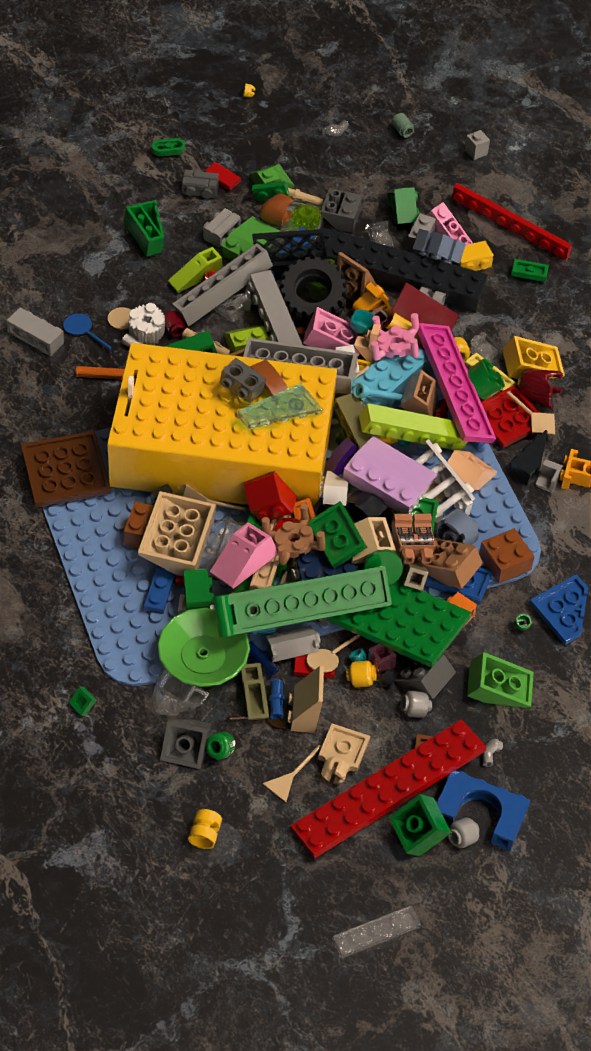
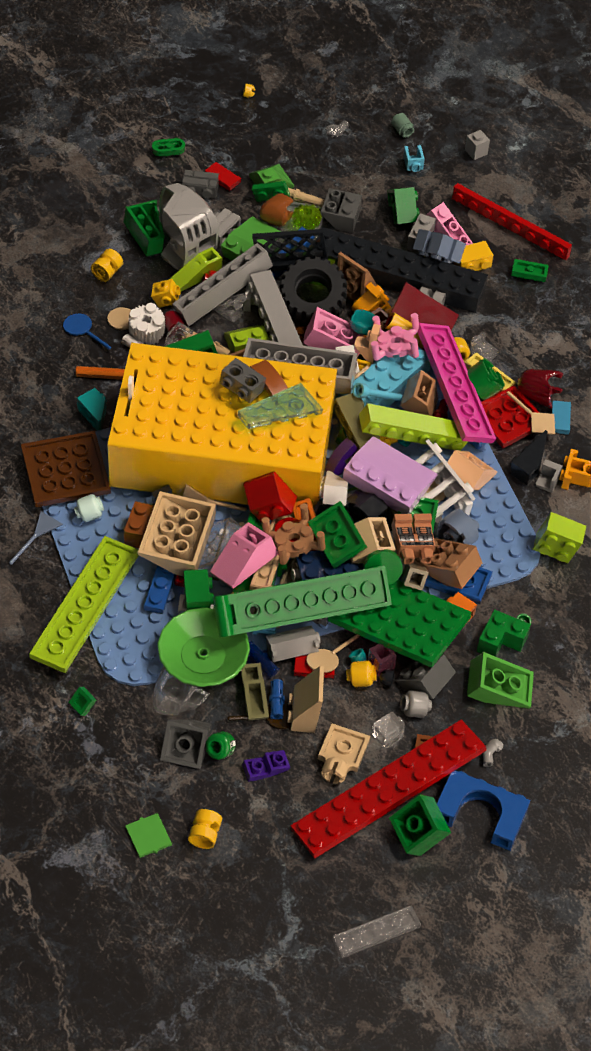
(35, 331): light grey brick -> none
(44, 525): none -> sand blue piece
(84, 604): none -> lime plate
(89, 508): none -> light aqua head
(93, 407): none -> teal slope
(107, 265): none -> yellow wheel
(148, 835): none -> bright green piece
(165, 293): none -> yellow brick
(178, 333): none -> clear bracket
(181, 214): none -> light grey piece
(266, 766): none -> dark purple slope
(282, 785): tan piece -> none
(379, 233): clear slope -> none
(388, 729): none -> clear brick
(415, 162): none -> medium azure window
(463, 832): light grey head -> none
(503, 630): none -> green brick
(506, 555): dark orange brick -> none
(526, 354): yellow slope -> none
(559, 537): none -> lime brick
(562, 415): none -> dark azure tile
(563, 608): blue plate -> none

